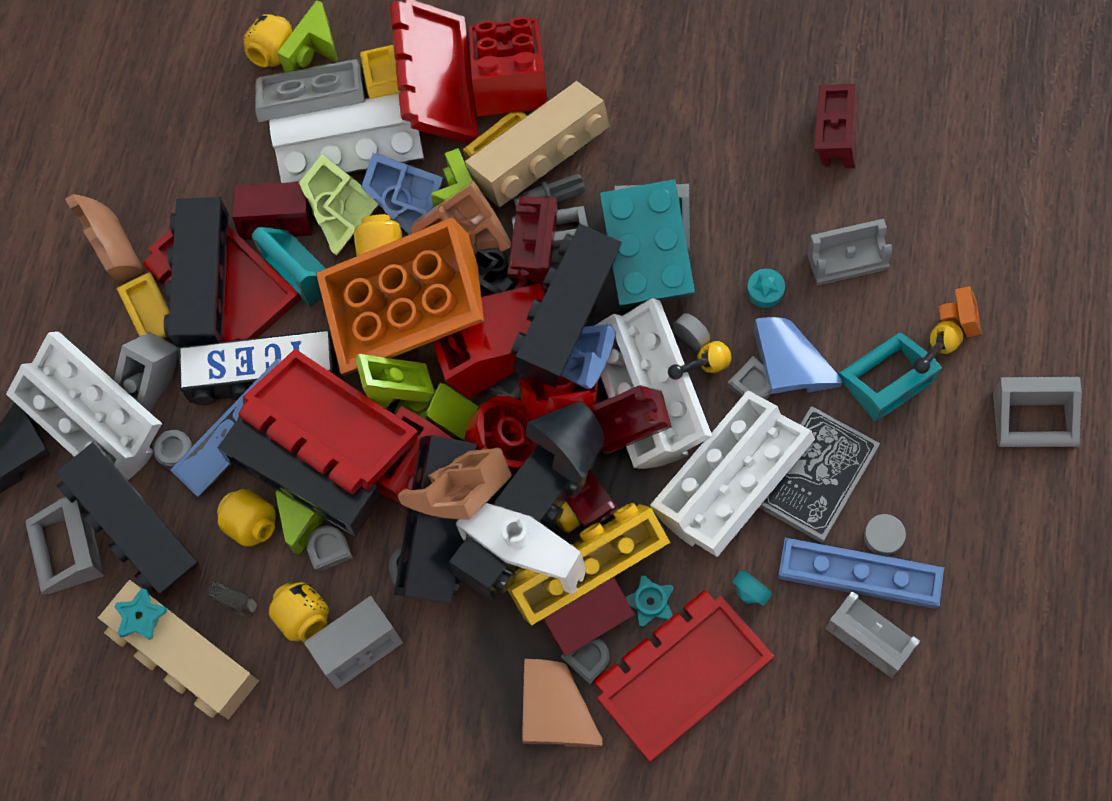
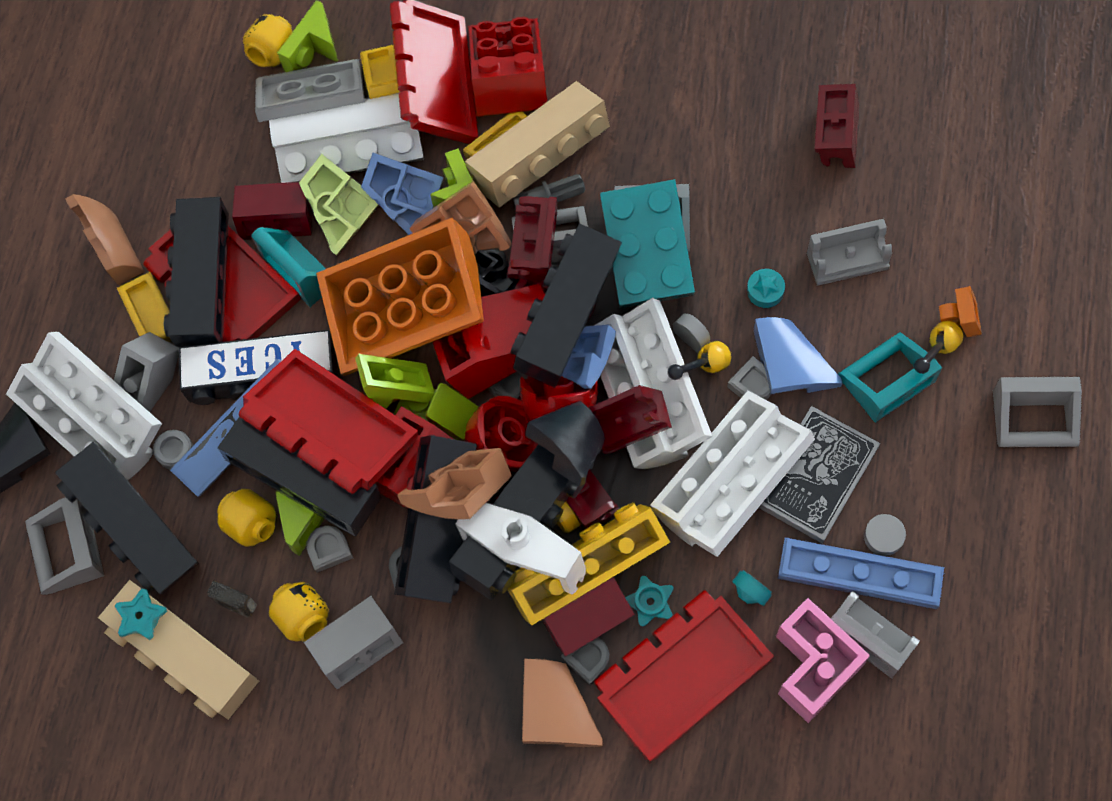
(375, 232): yellow head -> none
(827, 657): none -> bright pink brick

